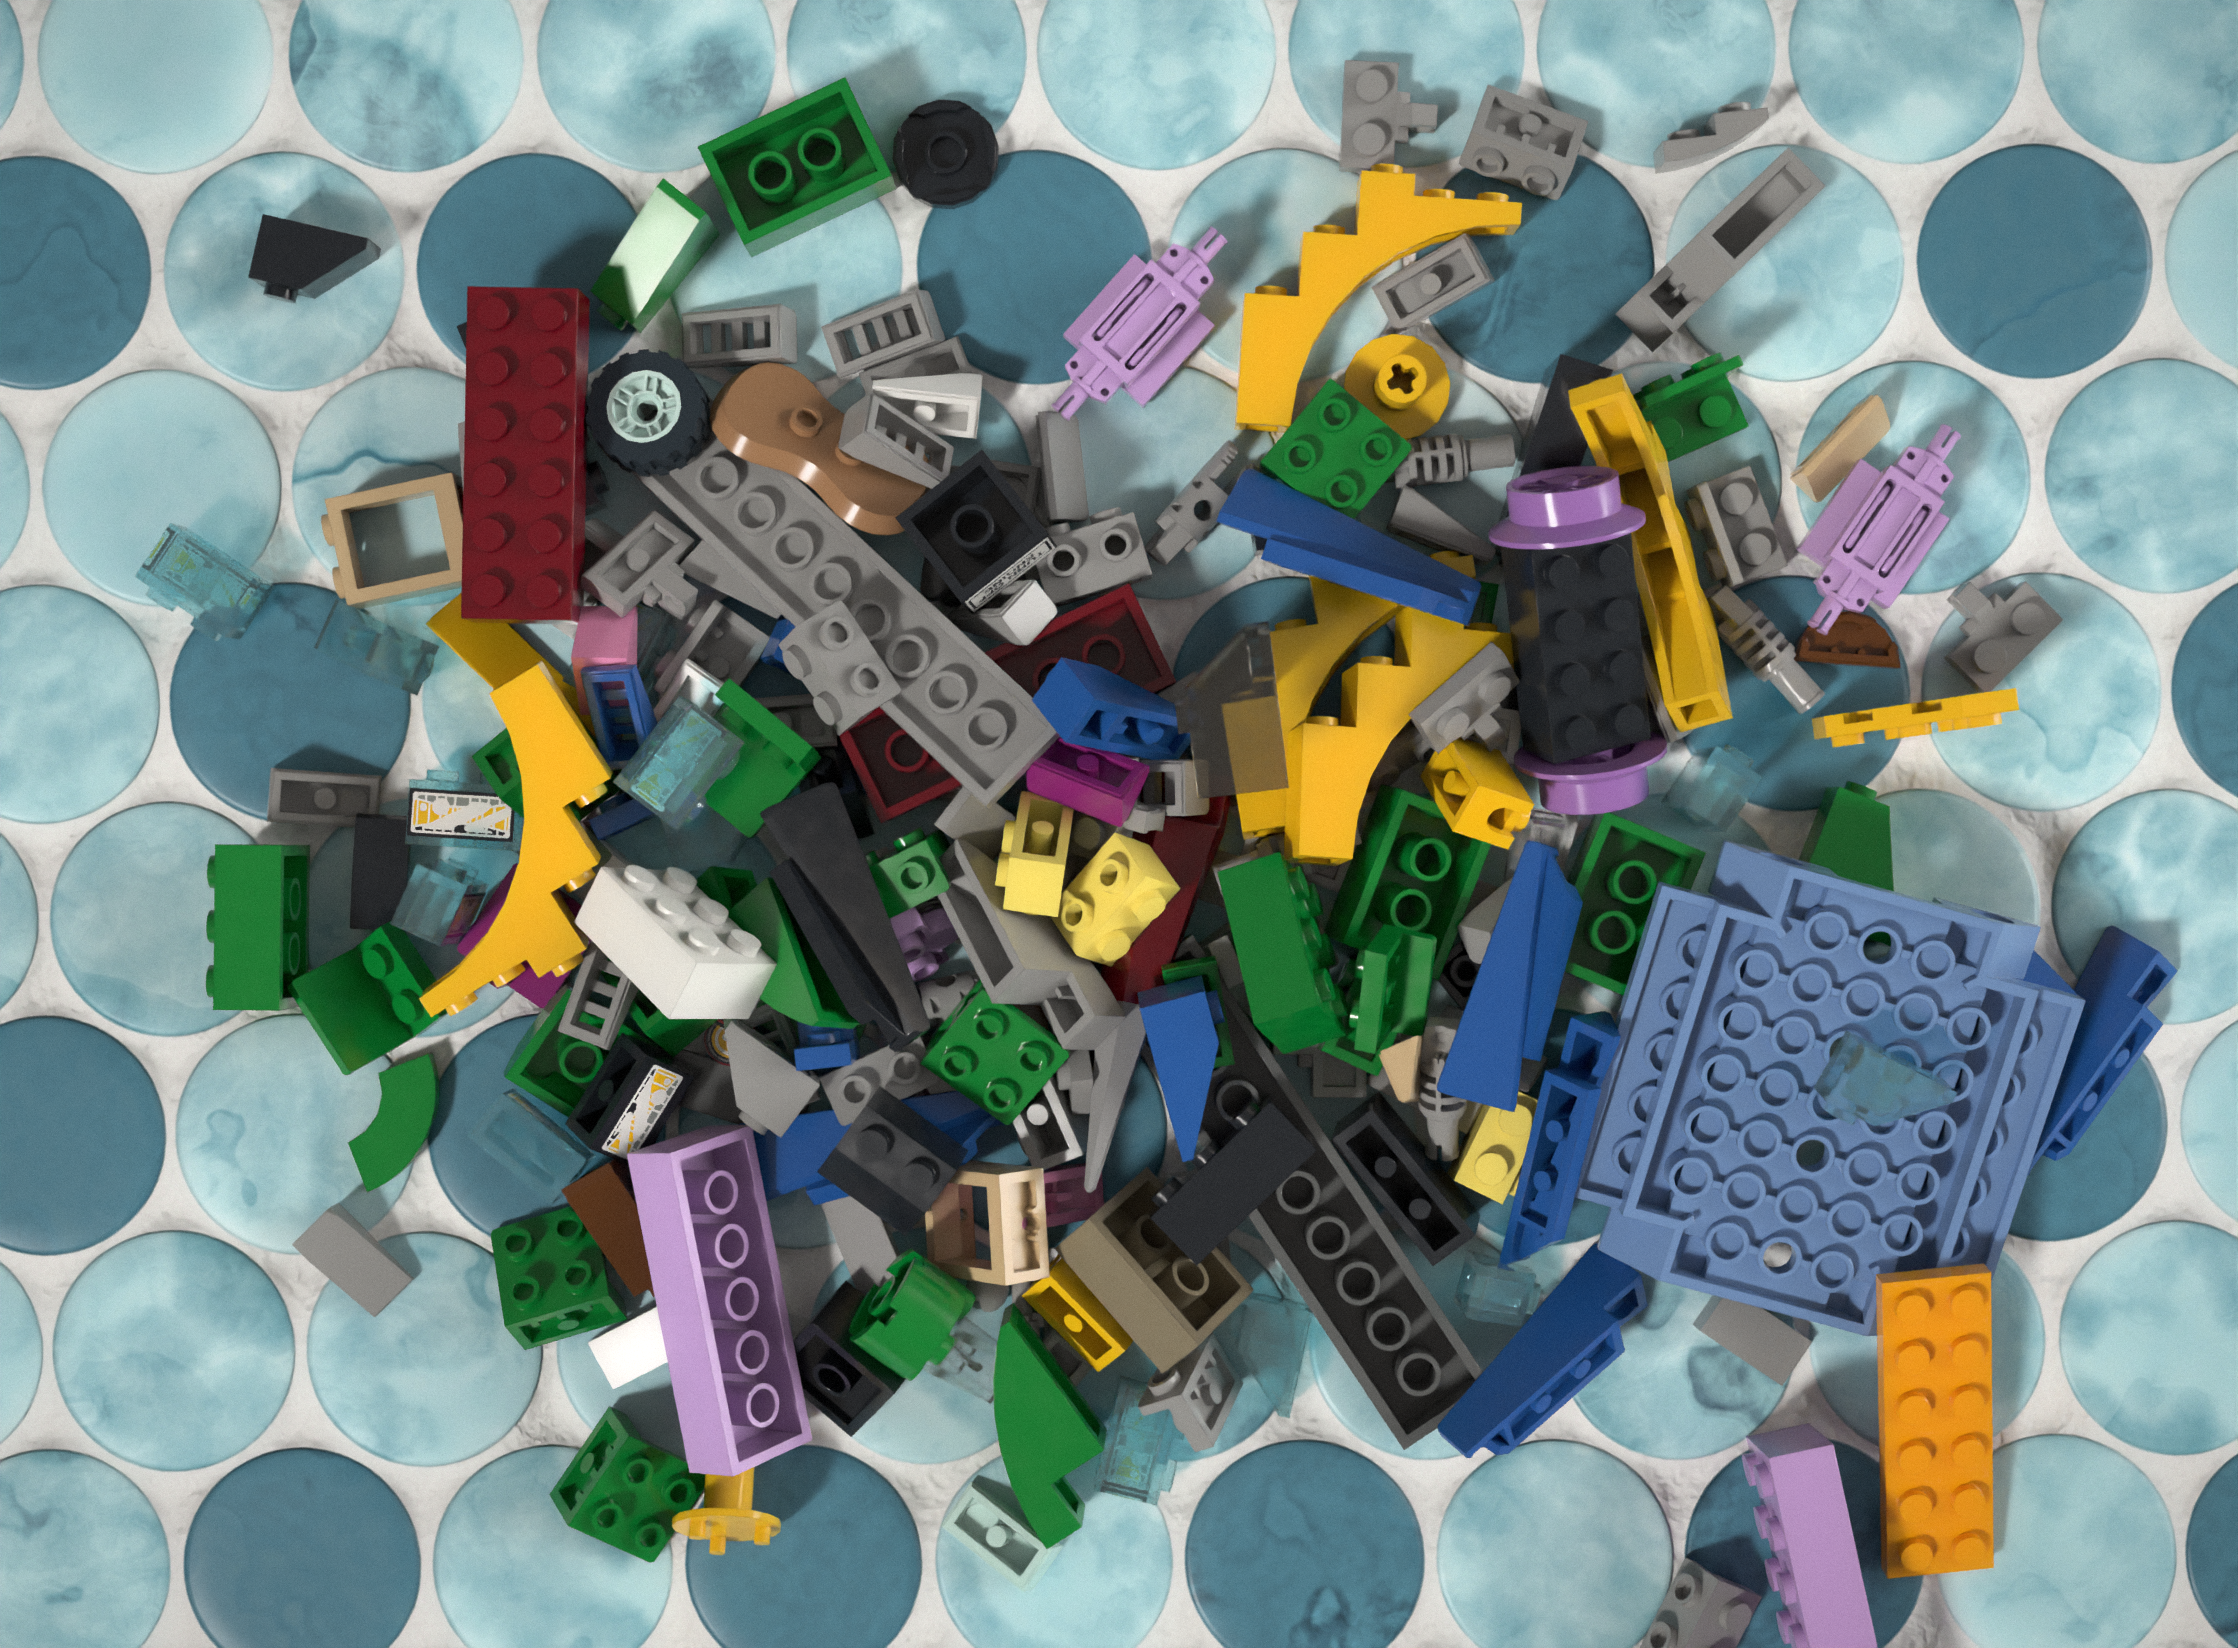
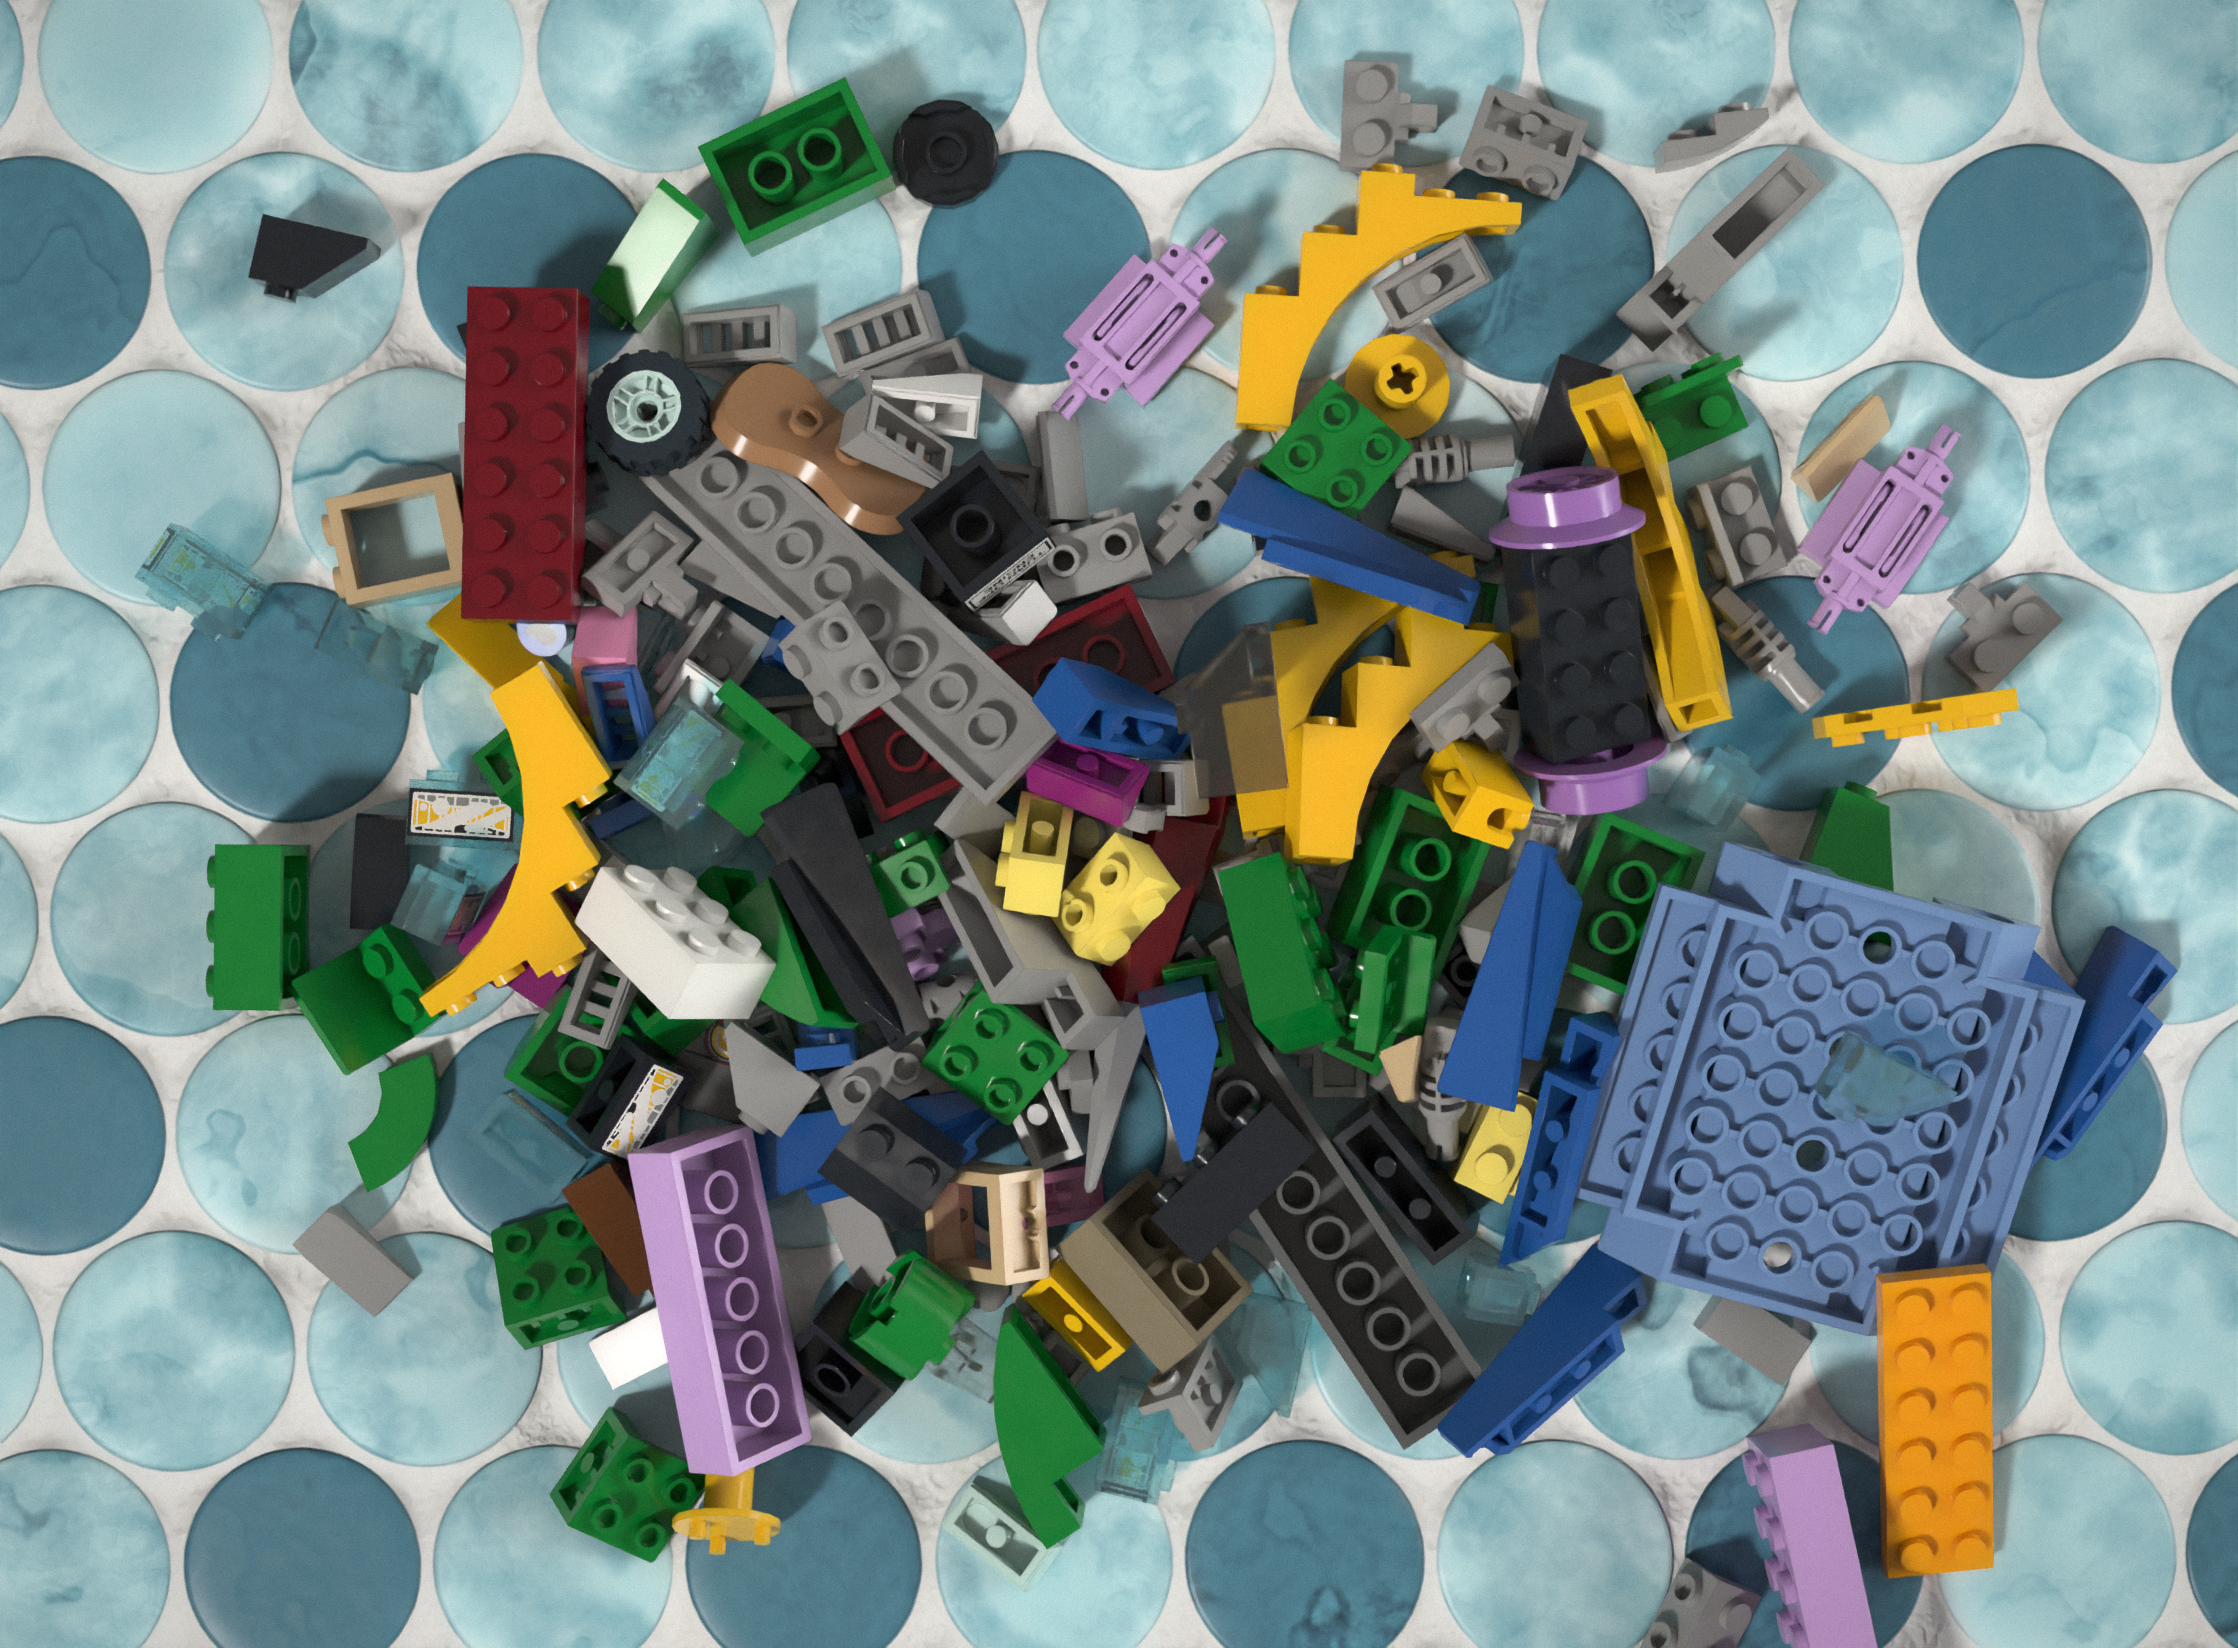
(321, 797): light grey slope -> none
(545, 638): none -> tile
(1850, 641): reddish brown tile -> none

